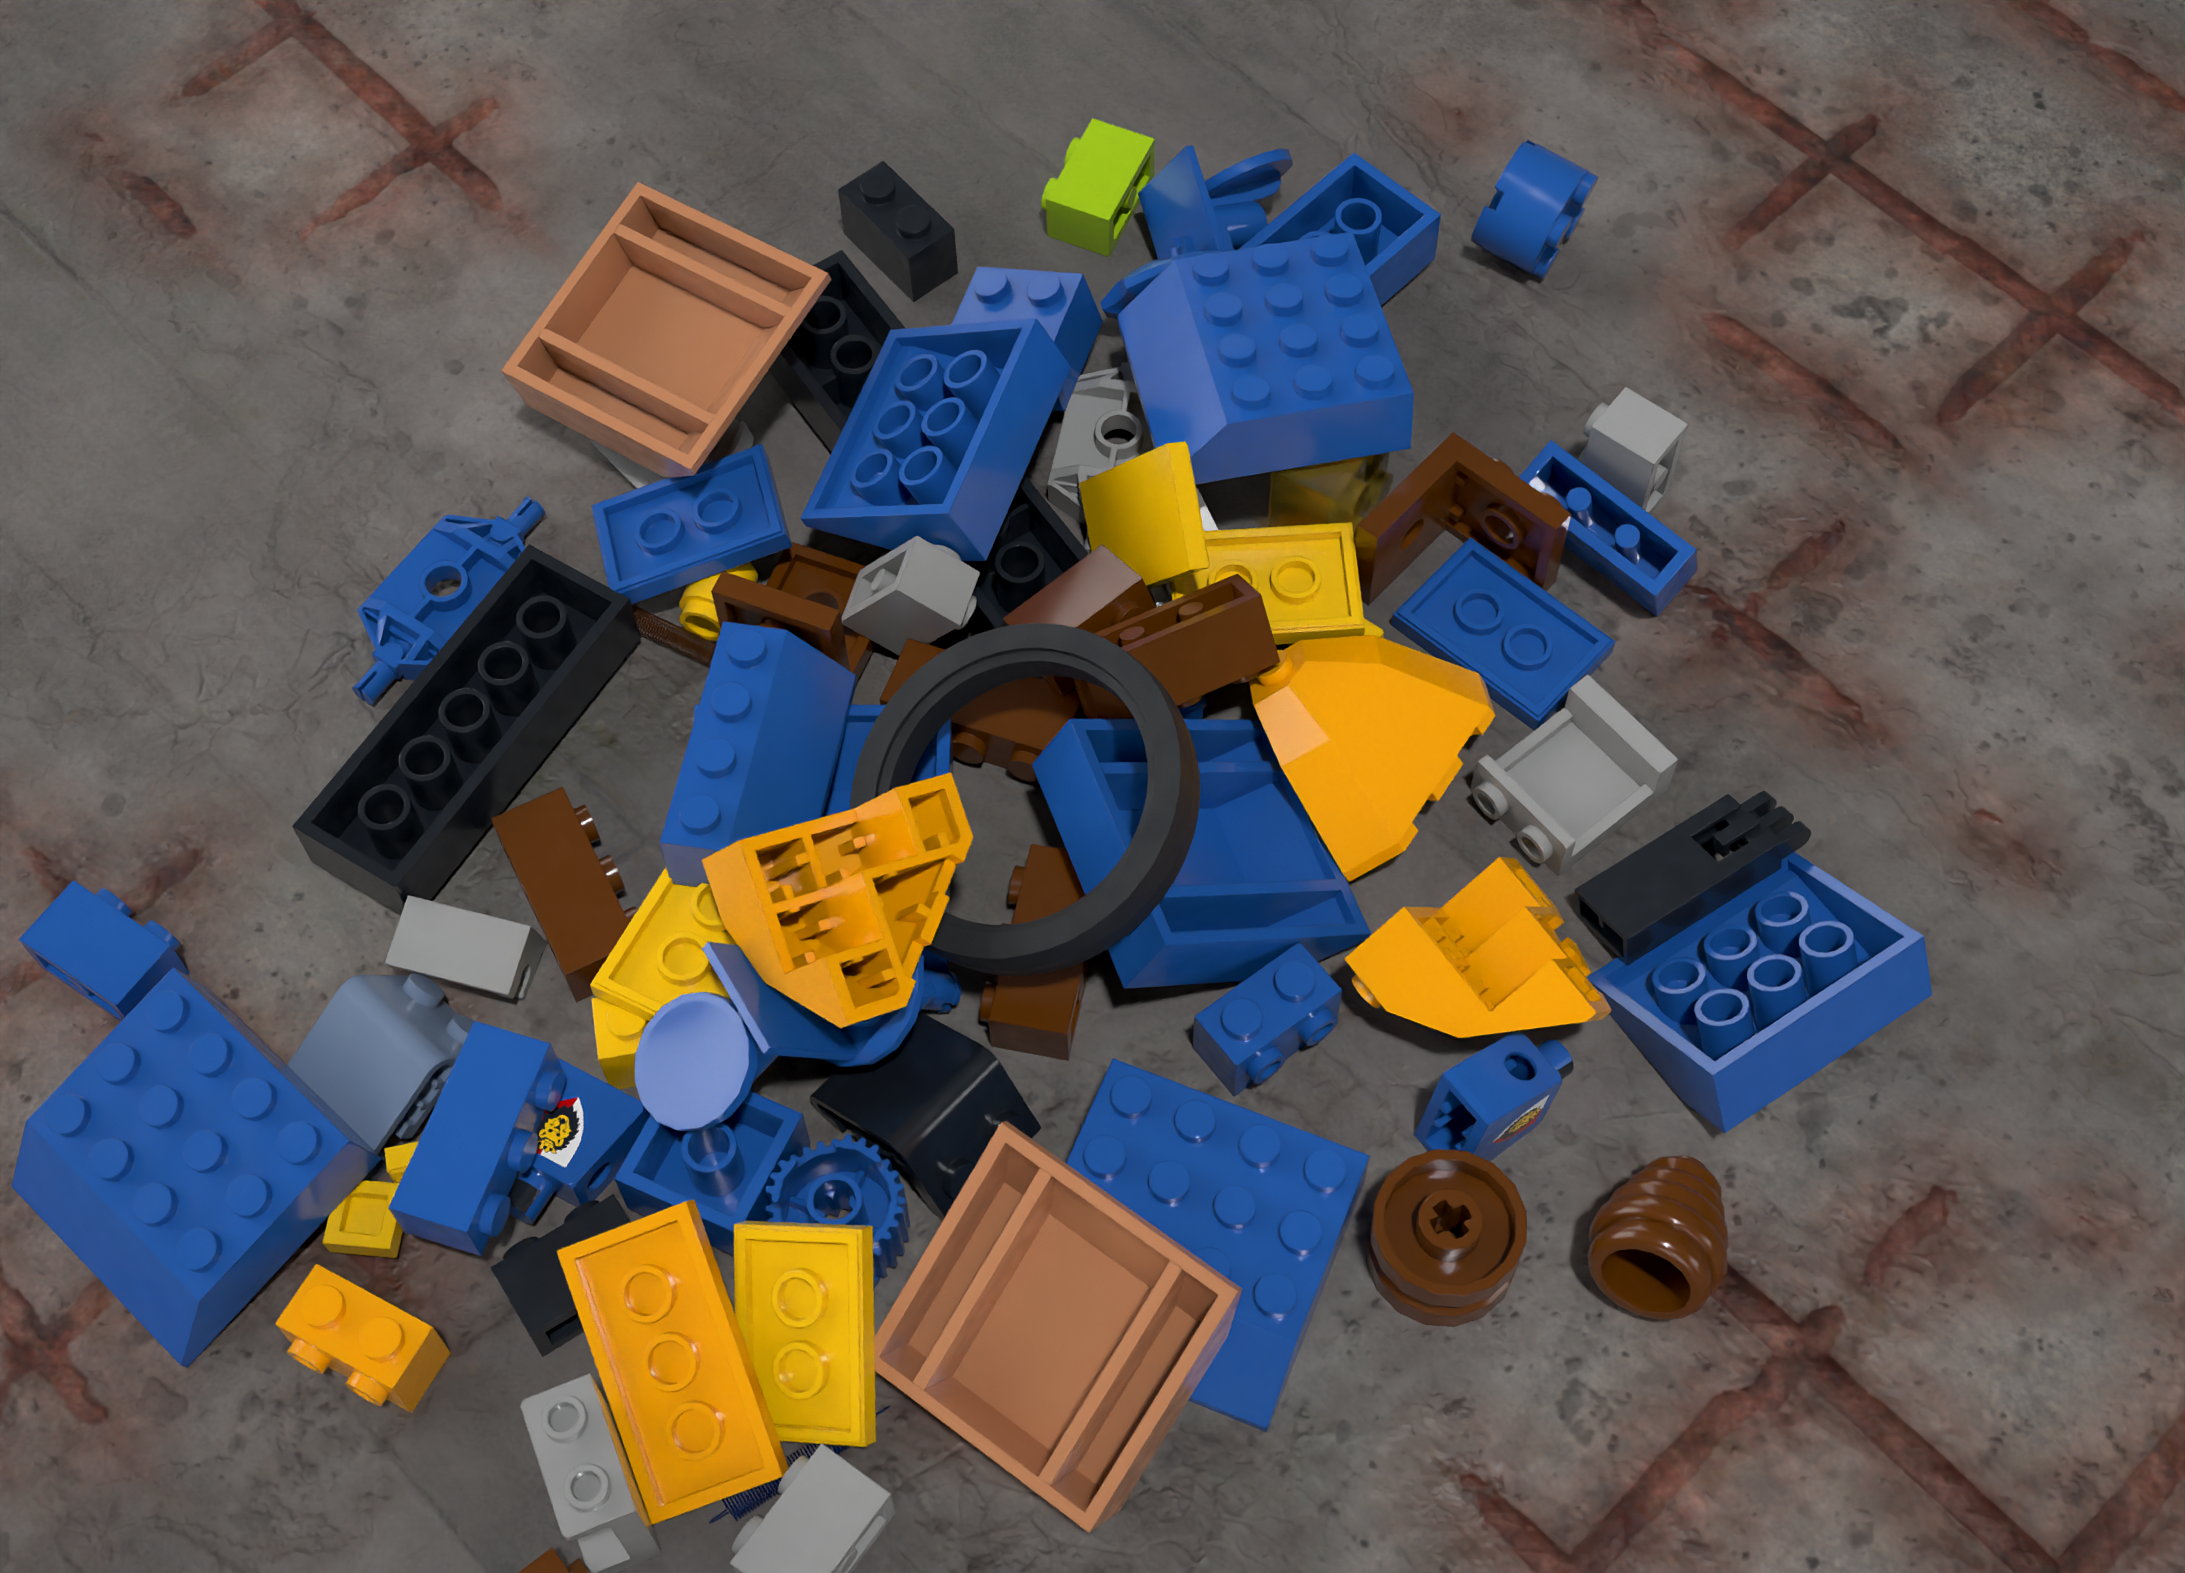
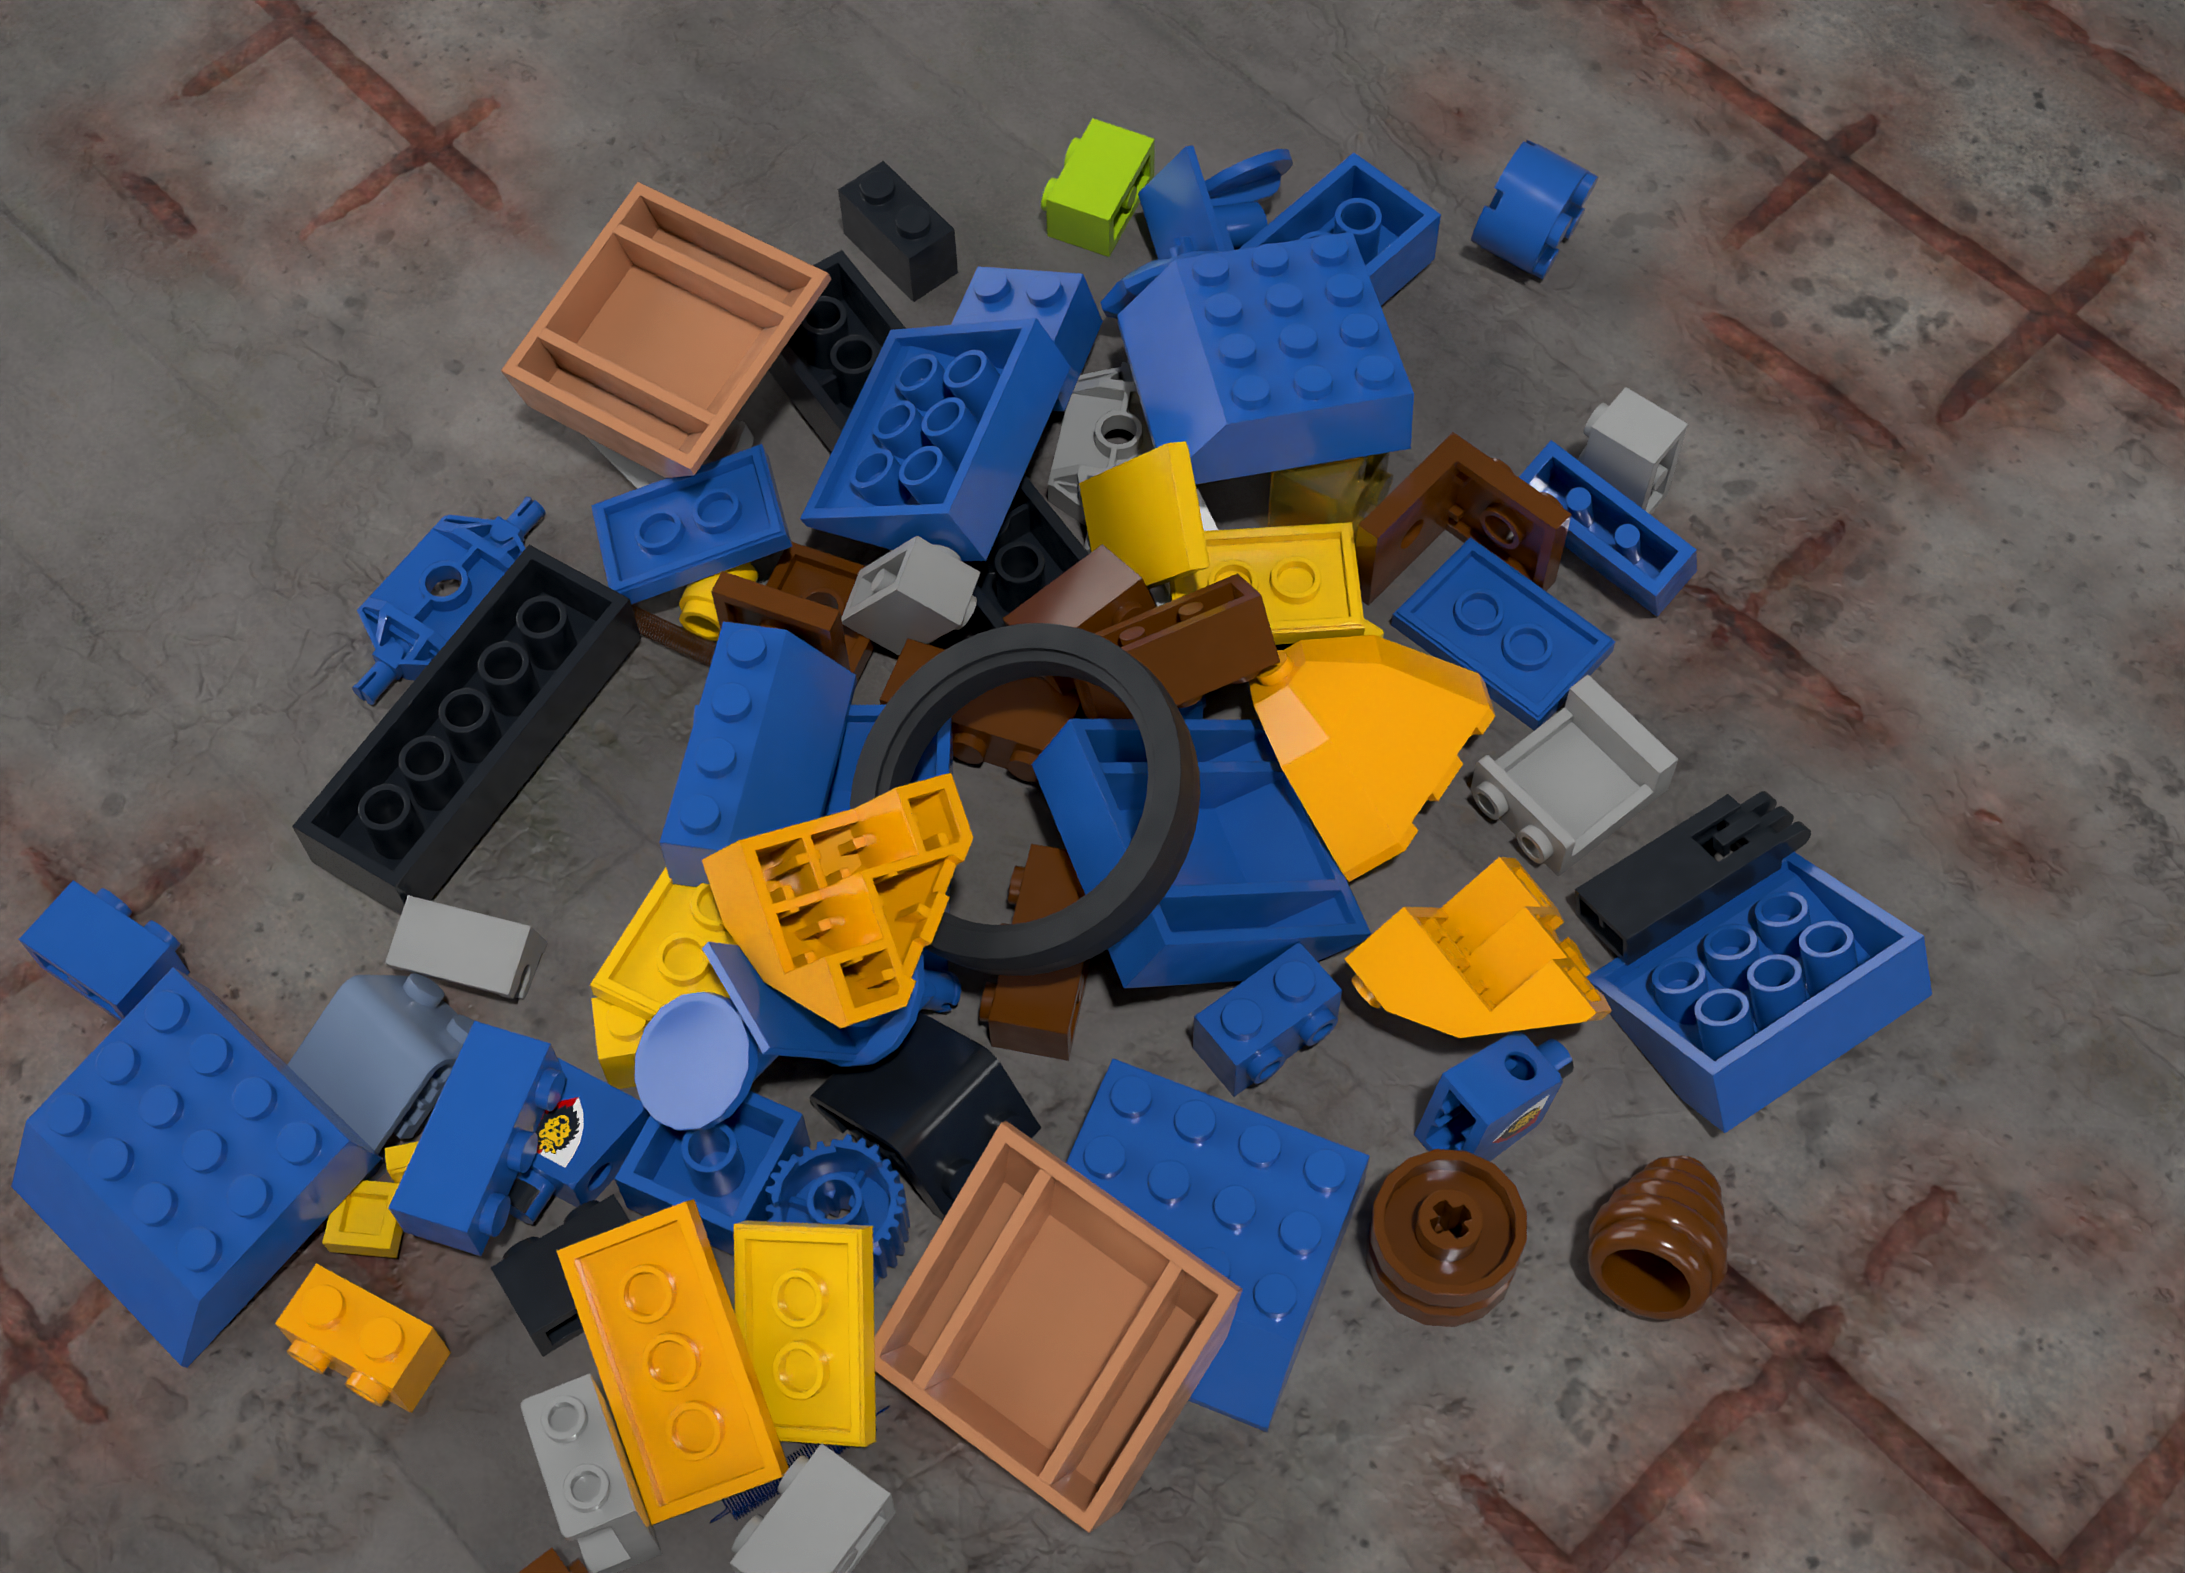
(566, 883): reddish brown brick -> none

